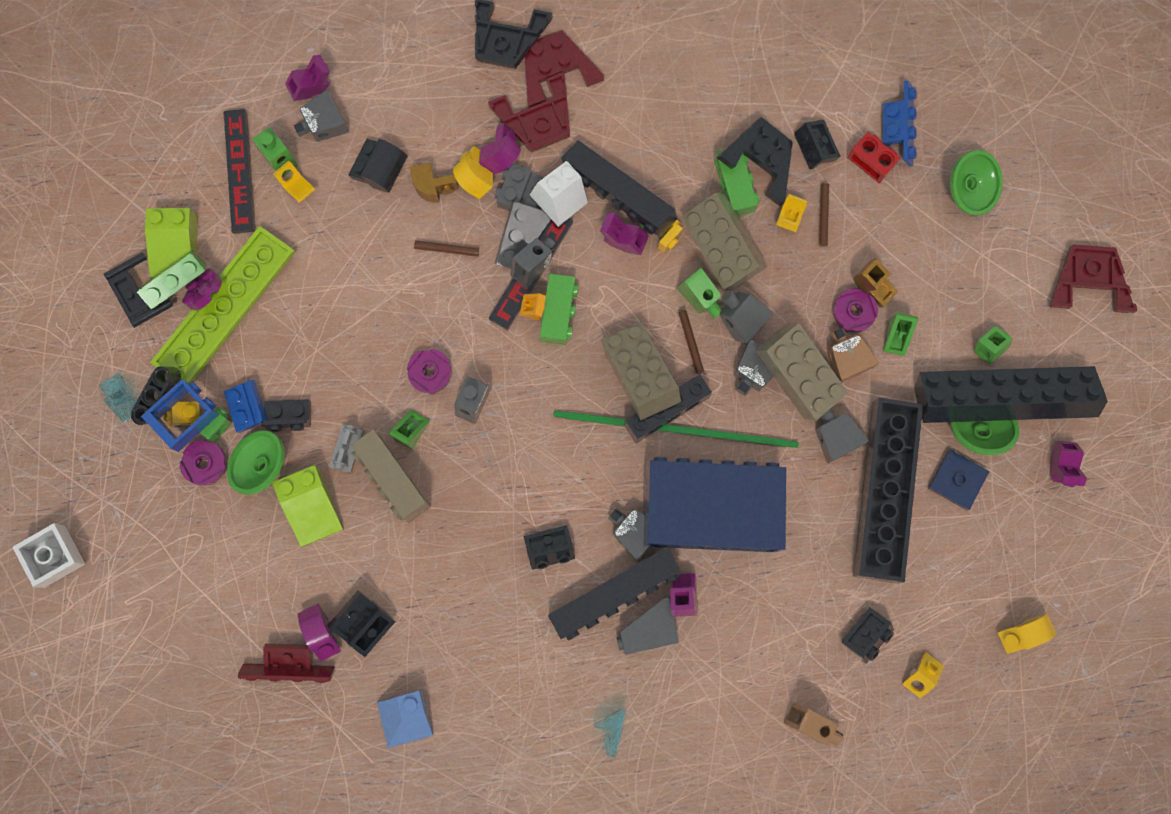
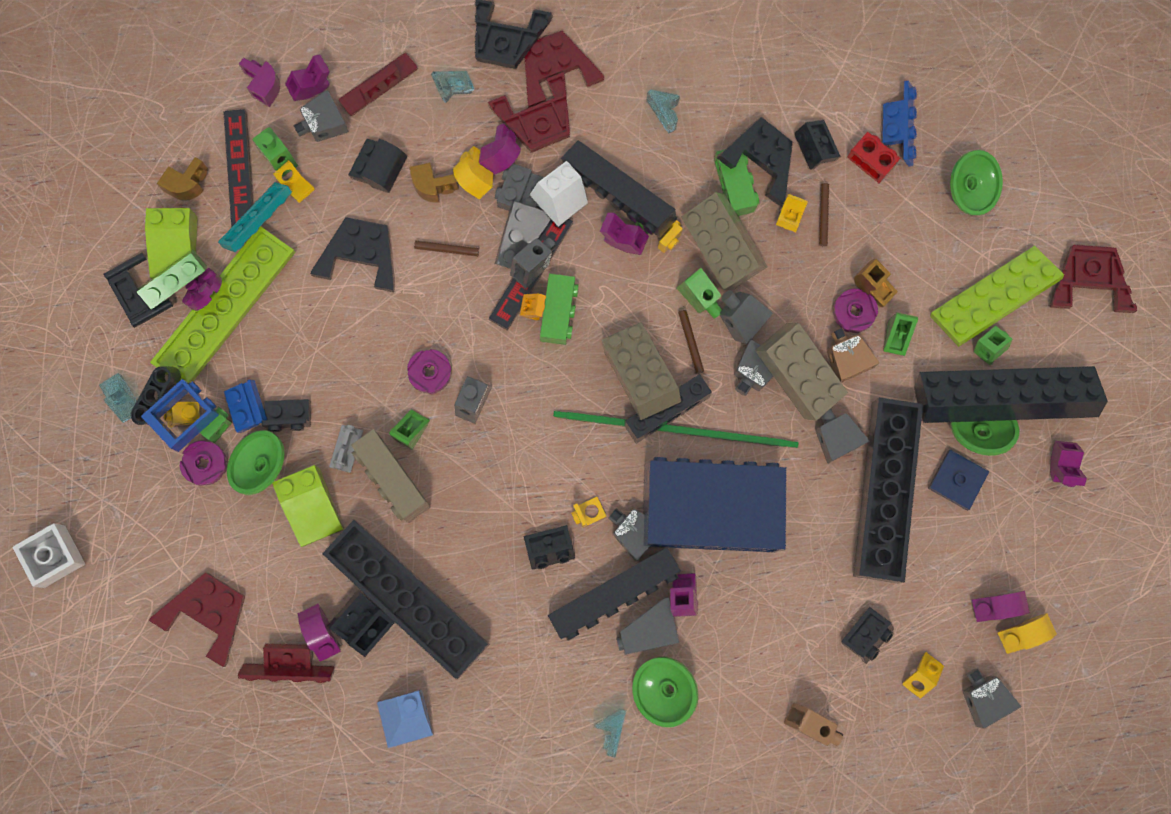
(184, 185): none -> pearl gold brick
(211, 605): none -> dark red wing
(255, 217): none -> teal plate
(265, 82): none -> magenta brick
(359, 243): none -> black wing
(378, 84): none -> dark red bracket
(406, 599): none -> black brick
(452, 83): none -> clear light blue slope
(580, 516): none -> yellow bracket
(655, 698): none -> bright green dish
(662, 106): none -> clear light blue slope
(988, 699): none -> dark grey torso
(996, 296): none -> lime plate
(1001, 606): none -> magenta brick

